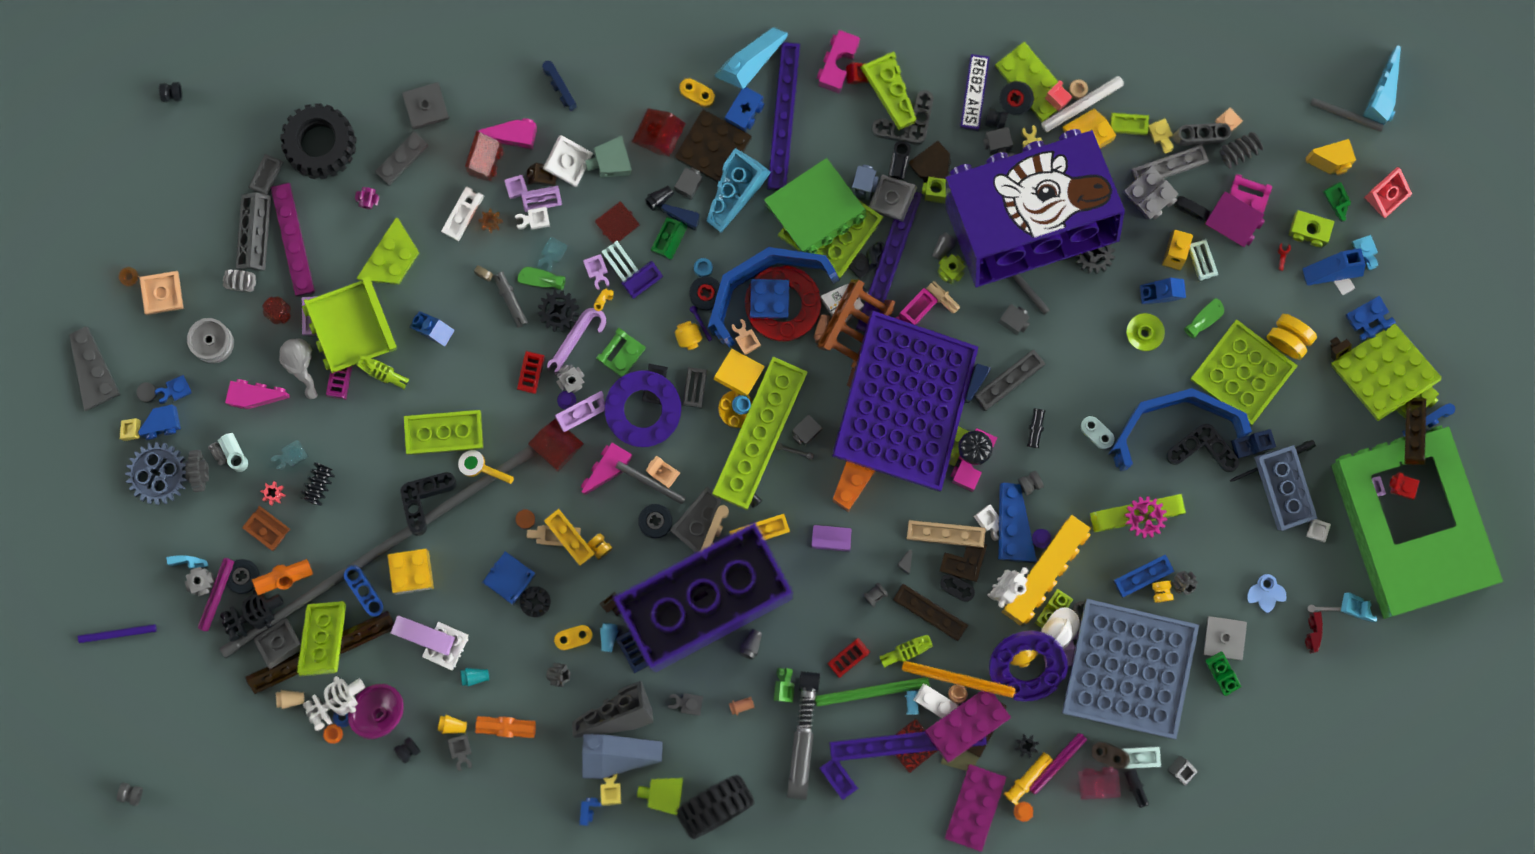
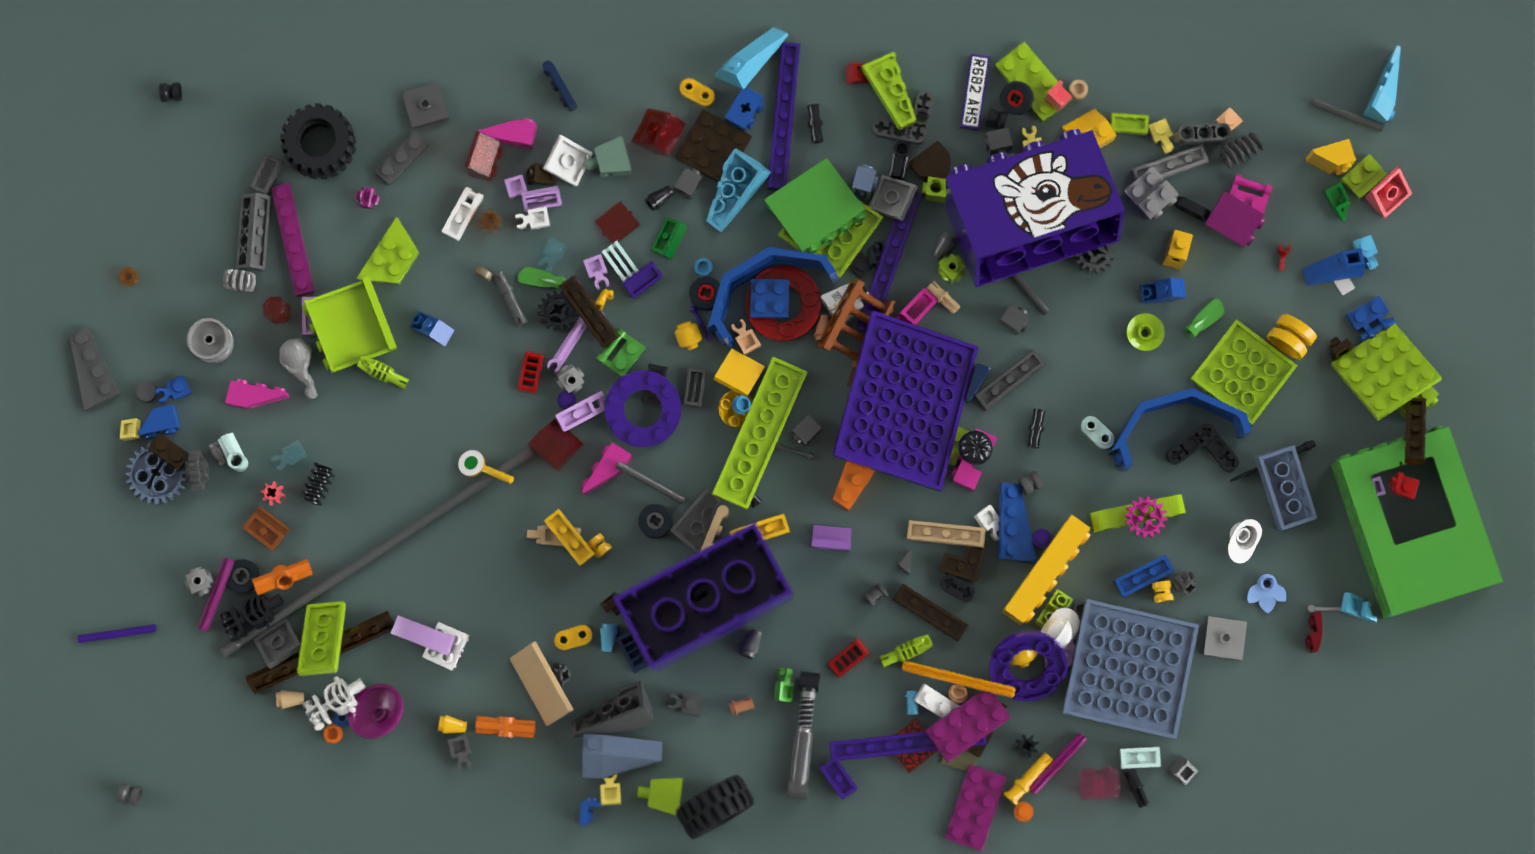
(161, 293): light nougat plate -> none
(169, 452): none -> dark brown plate
(193, 562): medium azure slope -> none
(336, 394): magenta slope -> none
(365, 600): blue beam -> none
(406, 750): black wheel -> none
(410, 571): yellow brick -> none
(419, 493): black beam -> none
(443, 432): lime plate -> none
(473, 676): teal cone -> none
(509, 578): blue piece -> none
(525, 519): dark orange tile -> none
(541, 683): none -> tan tile
(543, 597): black gear -> none
(589, 311): none -> dark brown tile
(662, 472): light nougat bracket -> none
(687, 217): dark blue slope -> none
(815, 123): none -> black pin
(842, 46): dark pink arch -> none
(872, 691): bright green axle -> none
(1008, 587): white torso -> none
(1082, 104): white axle -> none
(1109, 755): dark brown plate -> none
(1195, 261): light aqua tile -> none
(1222, 673): green slope -> none
(1243, 540): none -> white piece
(1253, 444): dark blue slope -> none
(1318, 530): white tile -> none
(1322, 227): lime brick -> none
(1364, 176): none -> lime plate
(1444, 411): blue plate -> none

